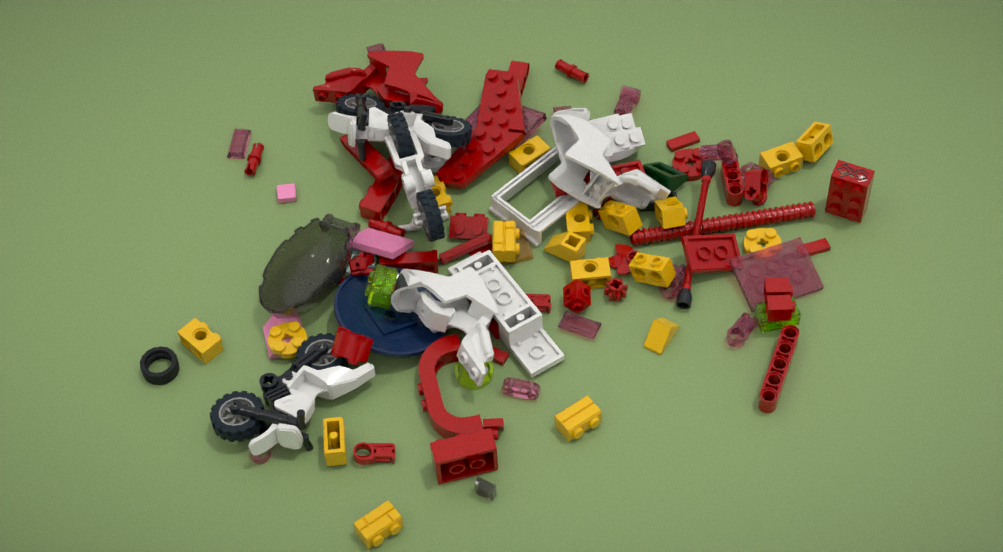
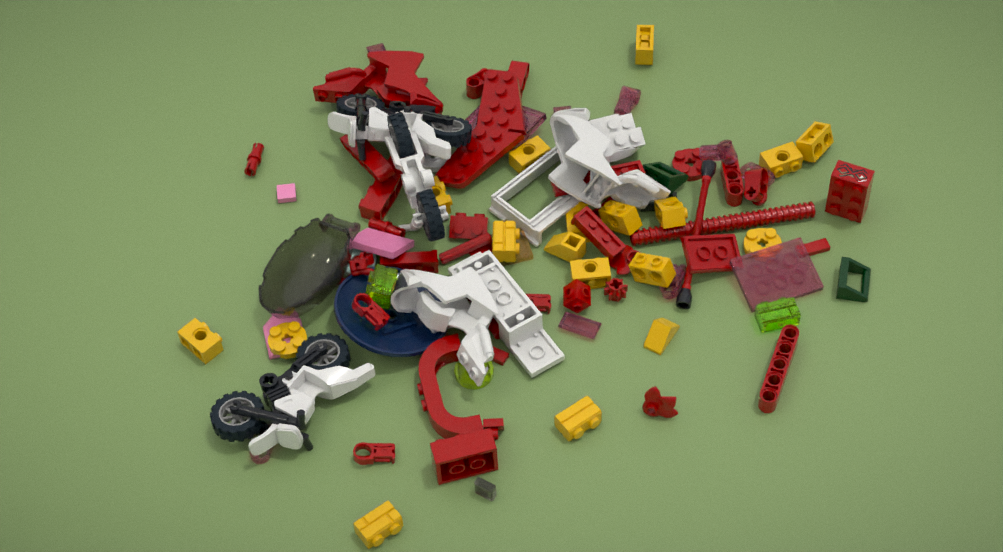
(162, 377): black tyre -> none
(239, 143): clear pink tile -> none
(334, 441): yellow brick -> none
(351, 346): red cylinder -> none
(372, 313): none -> red piece
(475, 84): none -> red piece
(521, 388): clear pink beam -> none
(571, 71): red pin -> none
(598, 233): none -> red container
(644, 45): none -> yellow brick
(659, 405): none -> red plate
(683, 141): red piece -> none
(742, 328): clear pink piece -> none
(778, 299): red piece -> none
(847, 293): none -> dark green tile

